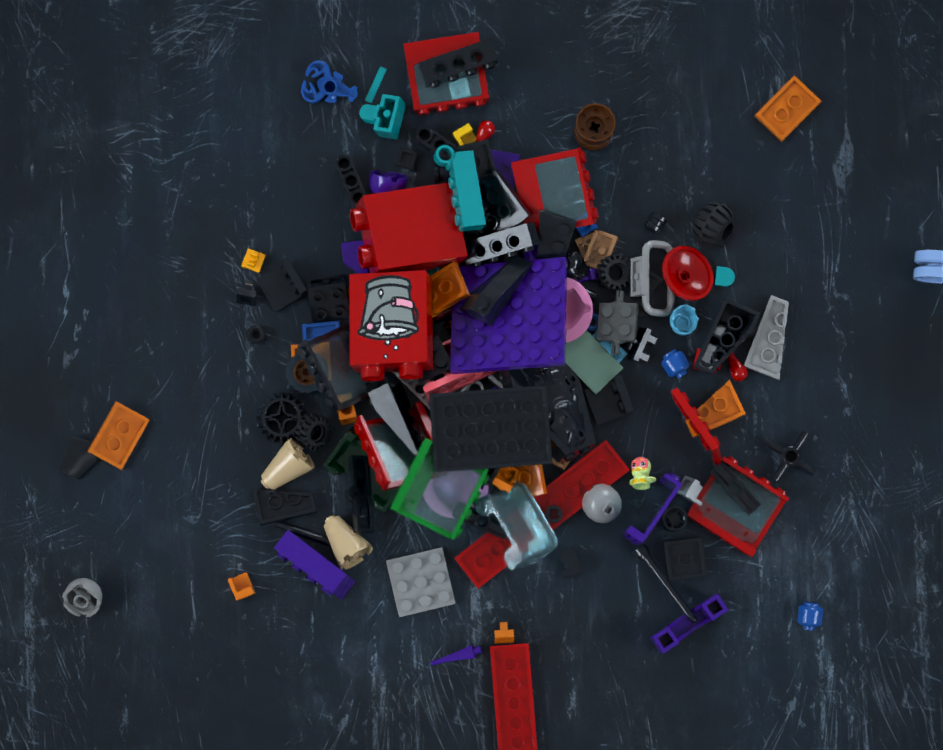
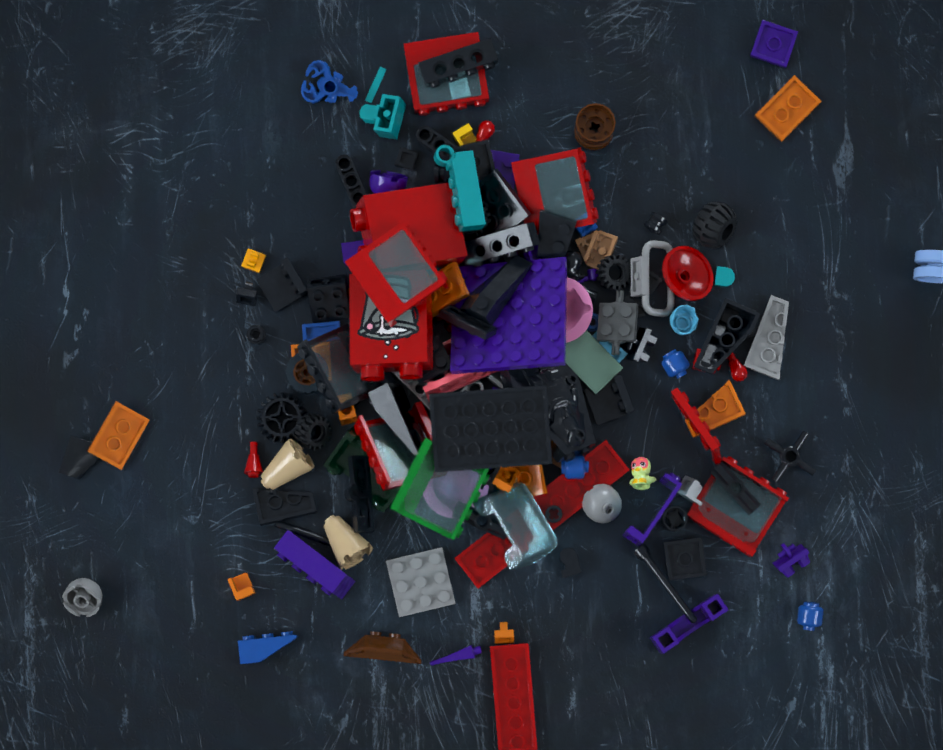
(253, 466): none -> red cone
(257, 650): none -> blue slope
(383, 648): none -> reddish brown wedge
(396, 272): none -> panel
(467, 322): none -> black plate
(575, 468): none -> blue head
(774, 44): none -> dark purple plate
(789, 556): none -> dark purple hips

